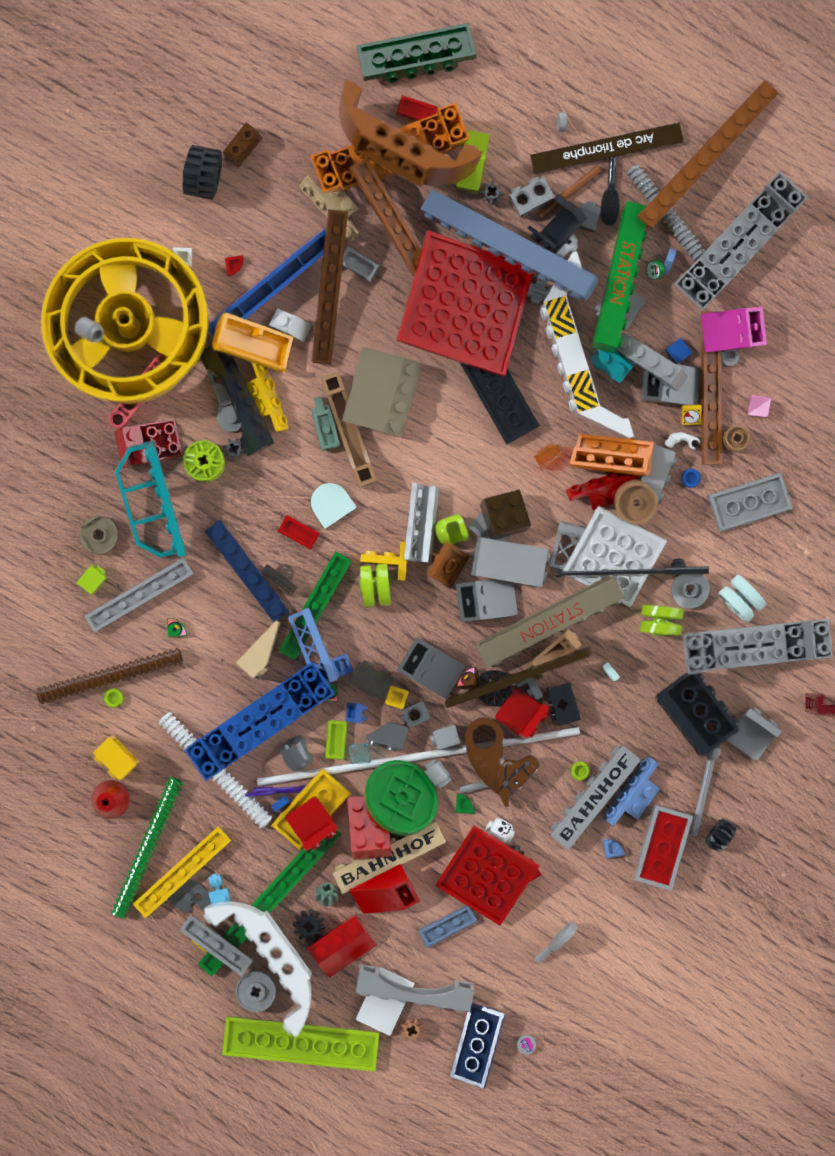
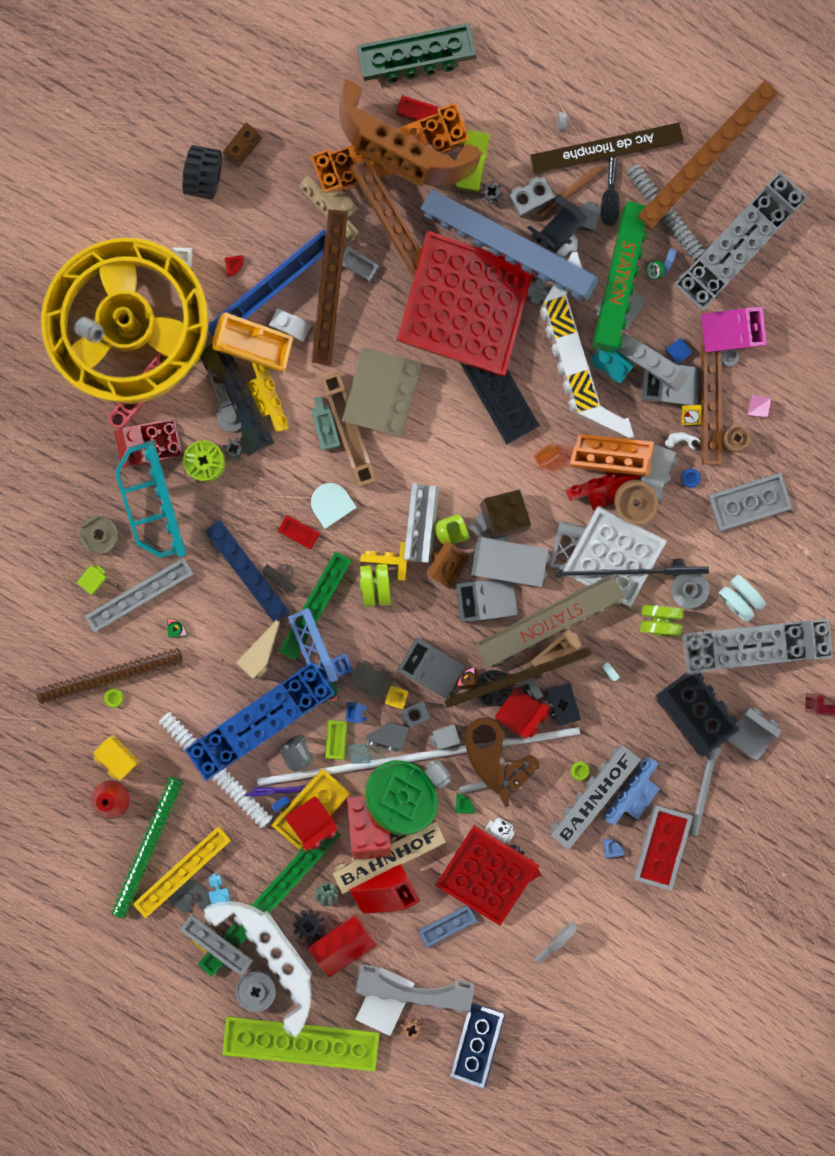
(526, 1044): light grey tile -> none
(721, 835): black gear -> none

